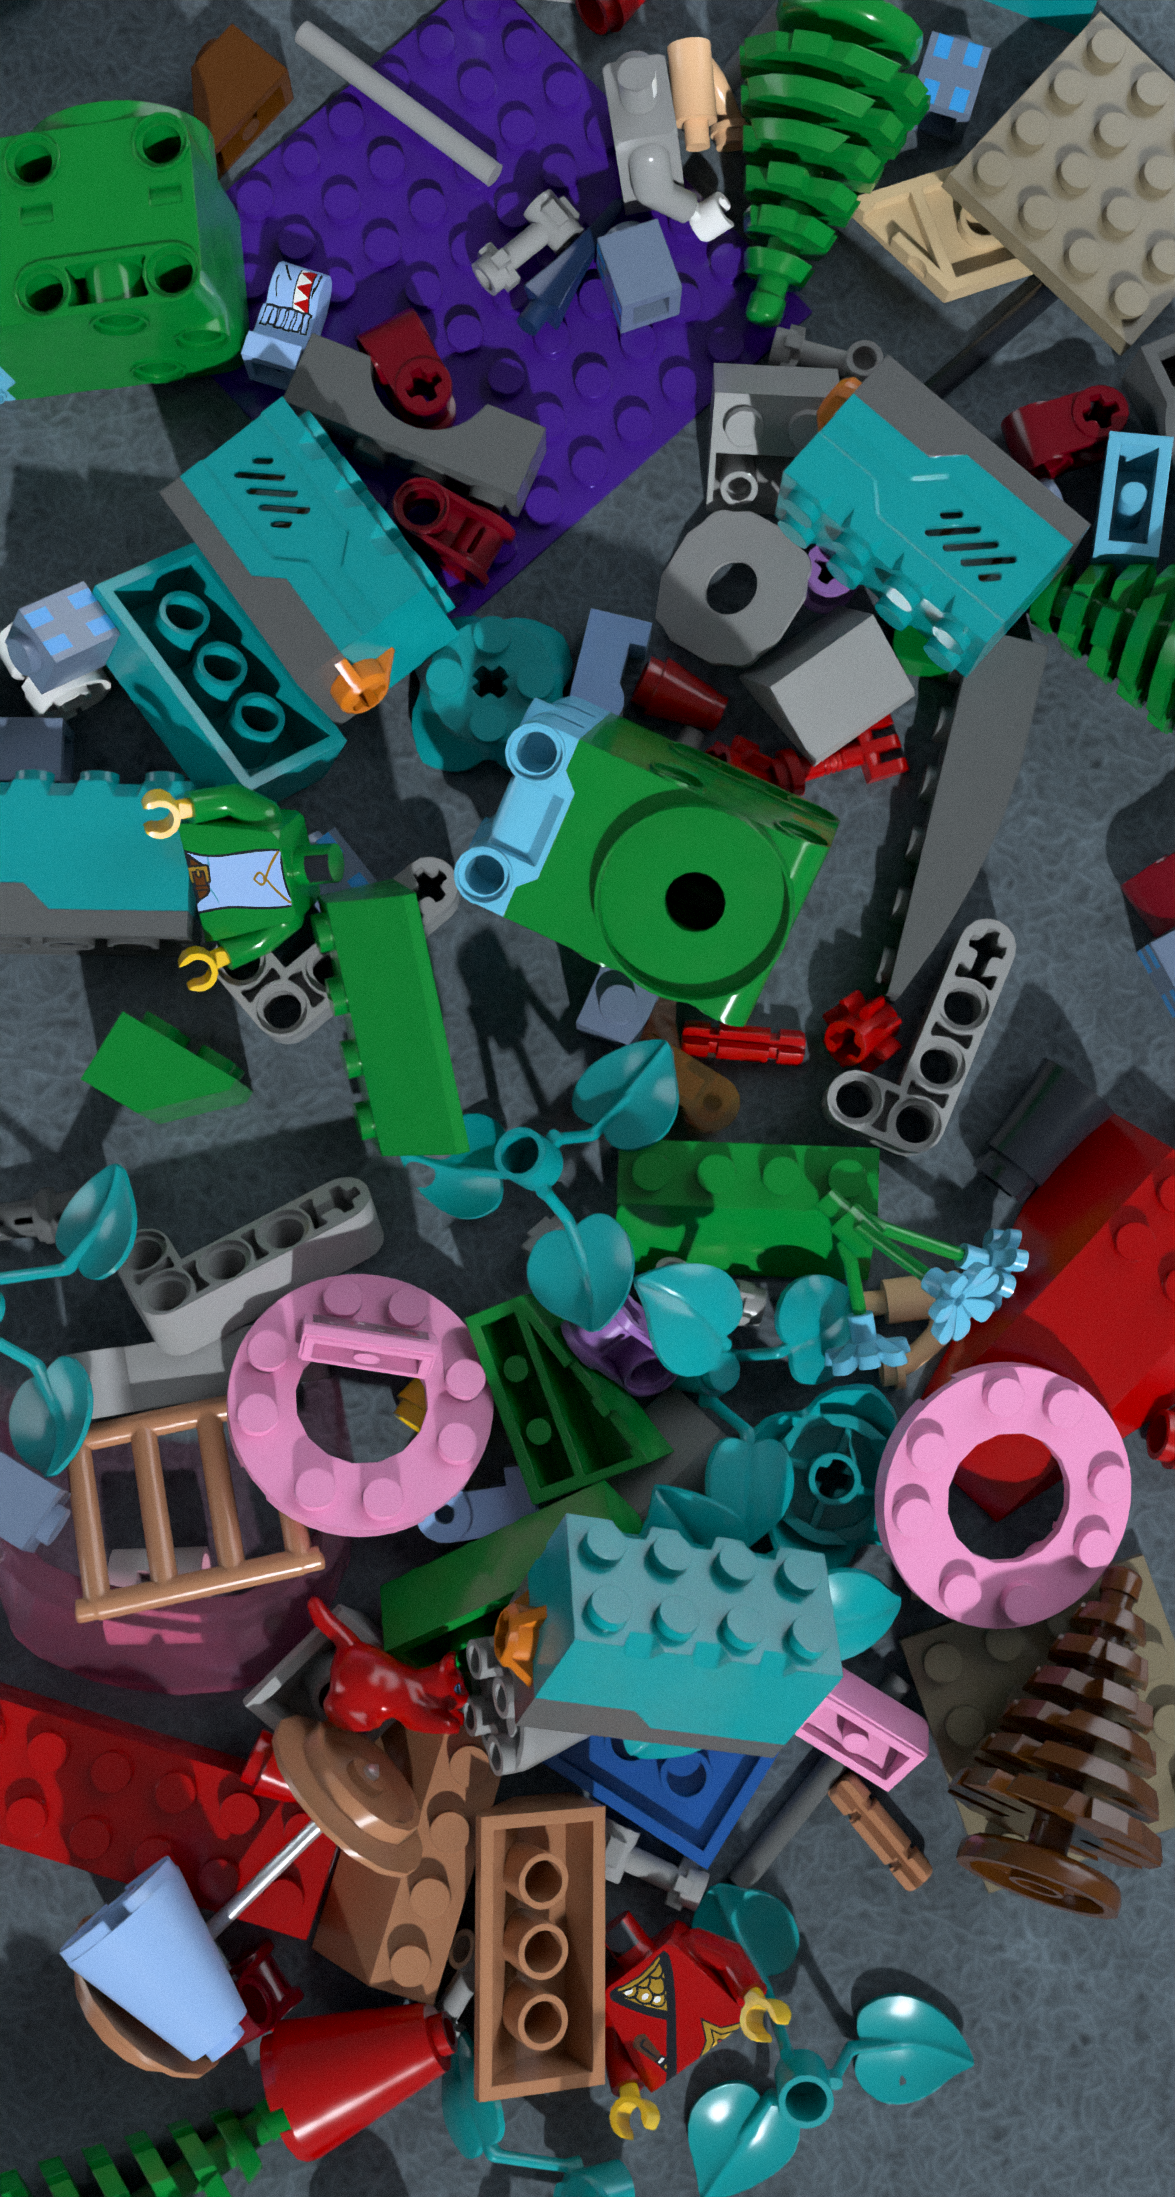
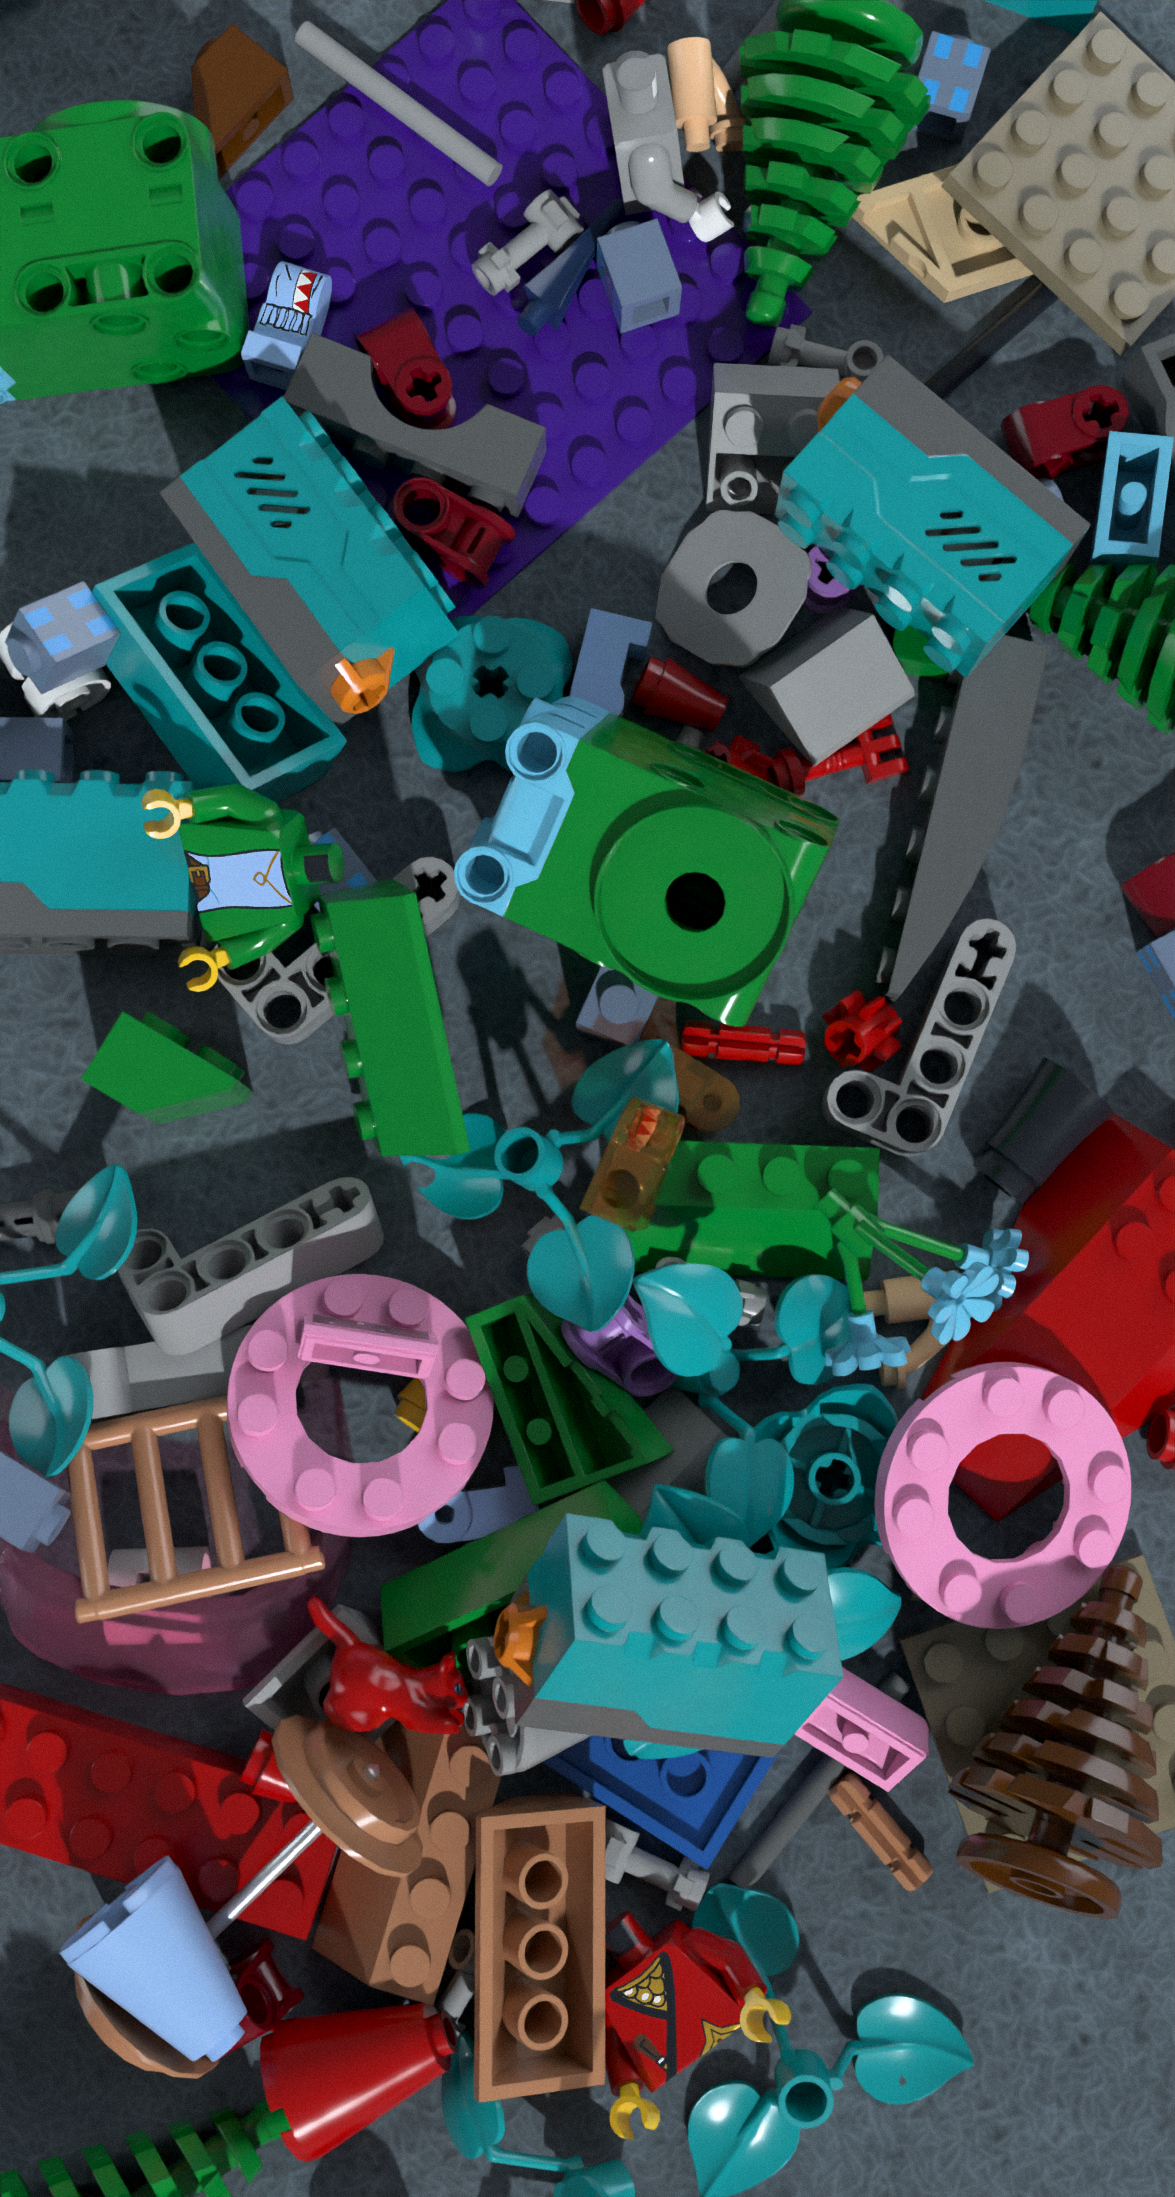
(634, 1165): none -> clear orange leg

